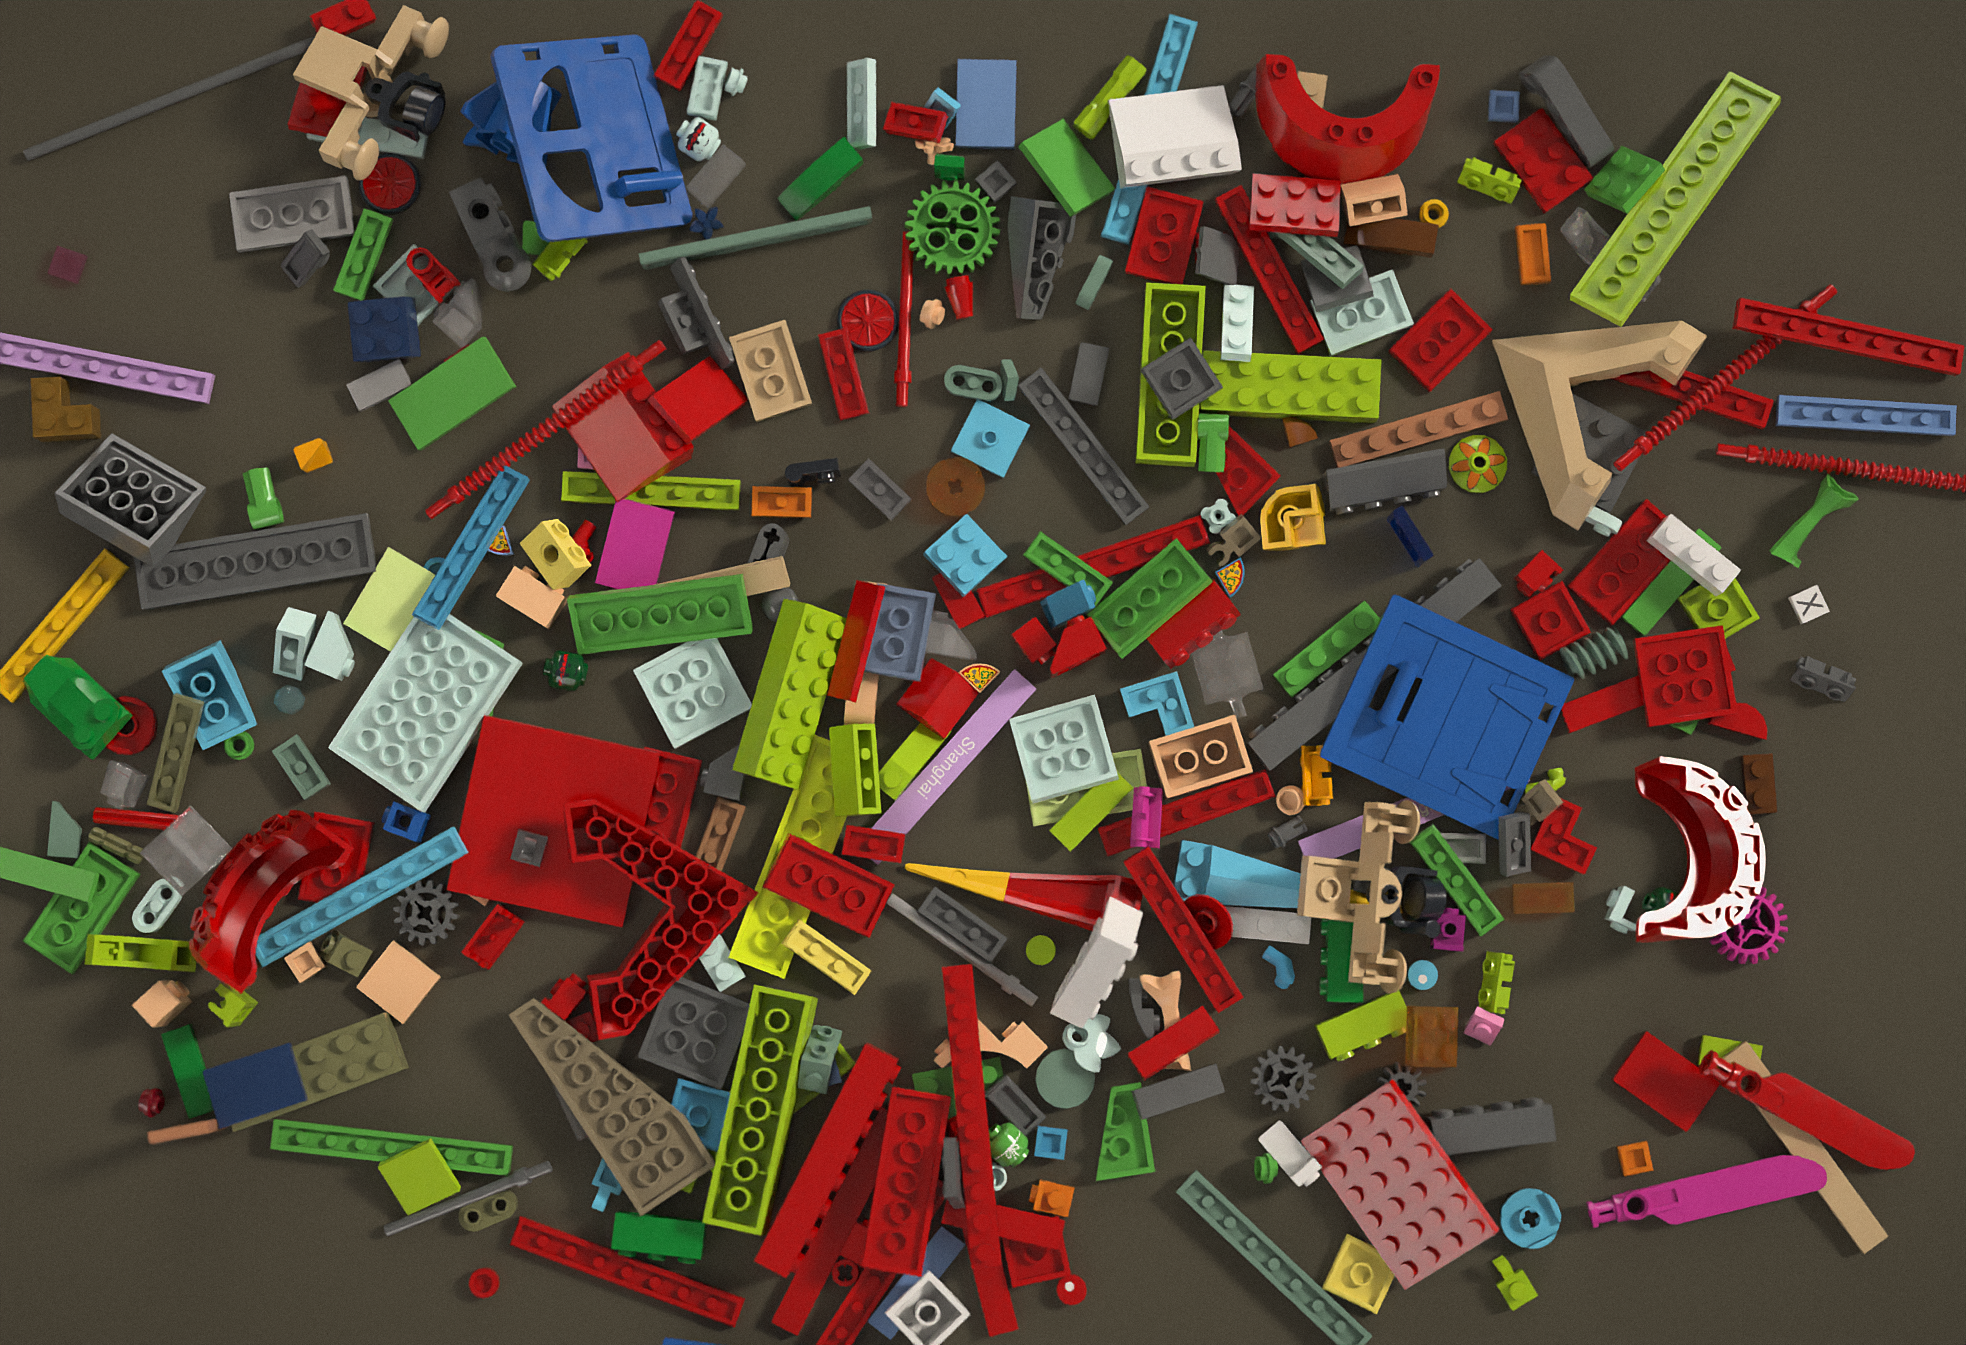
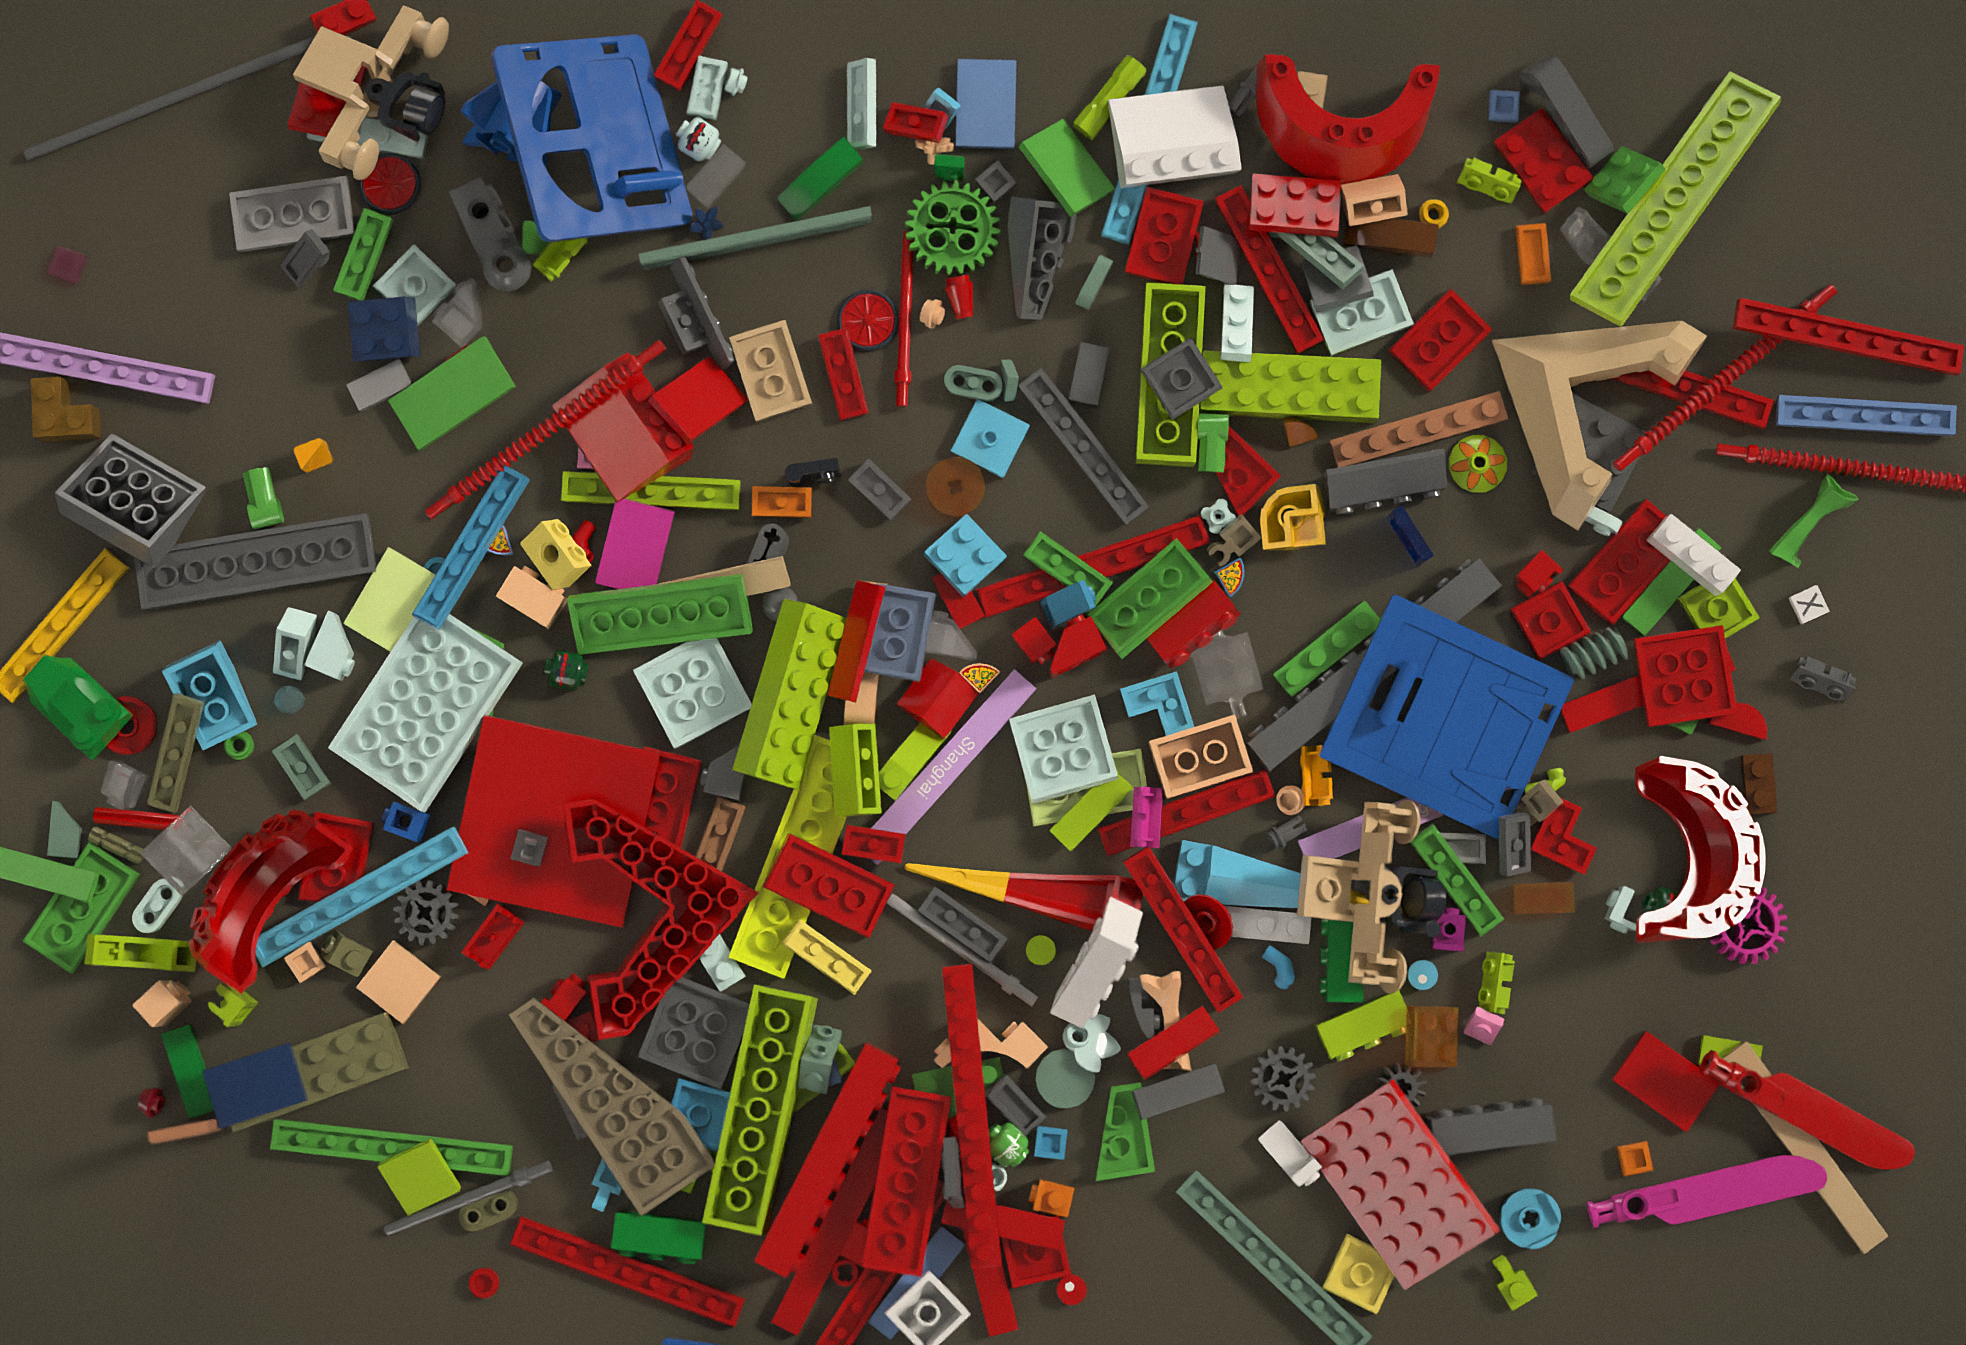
(435, 276): red piece -> none
(1265, 1168): bright green plate -> none

